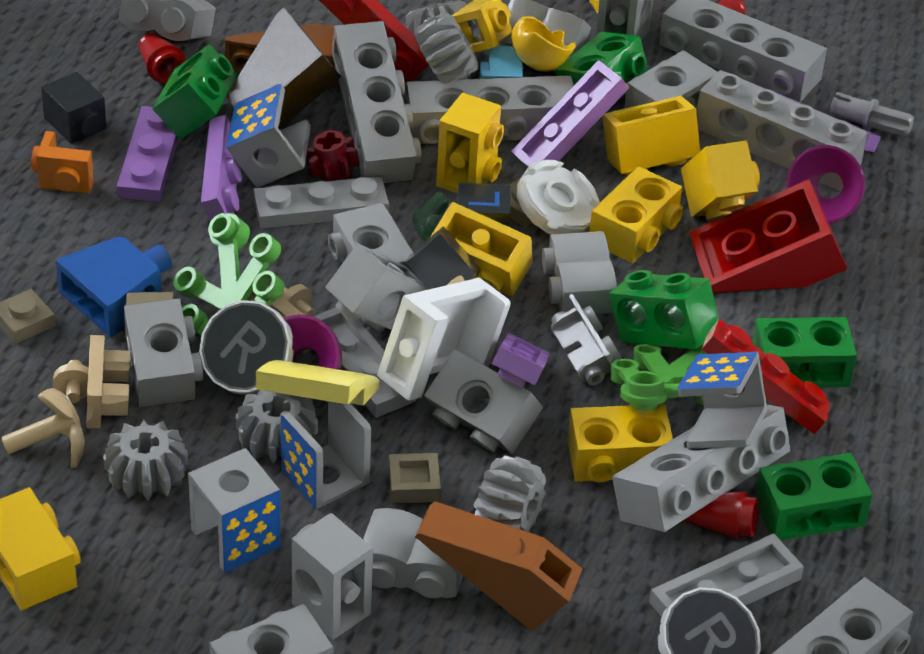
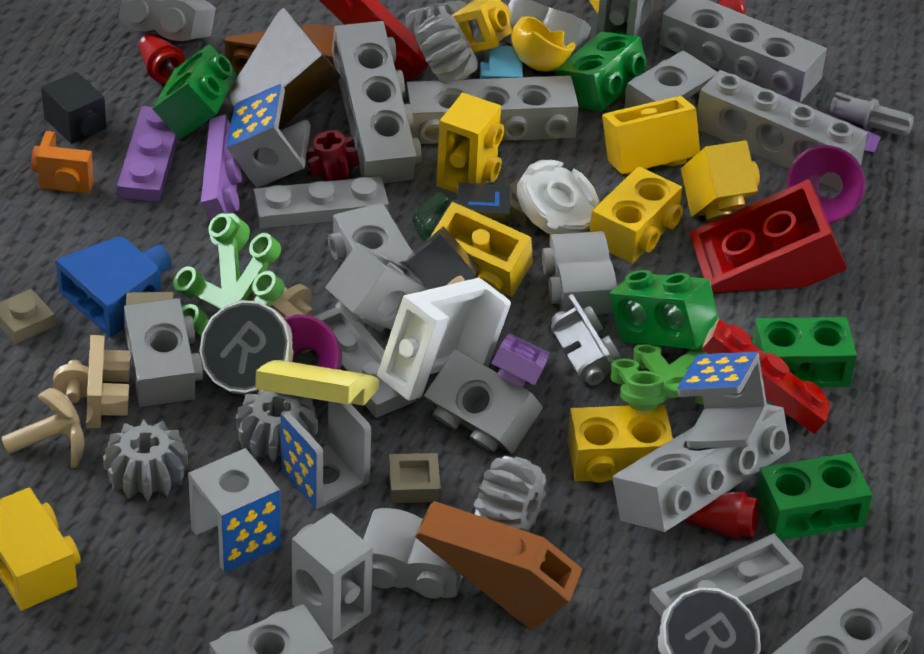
(572, 116): medium lavender plate -> none

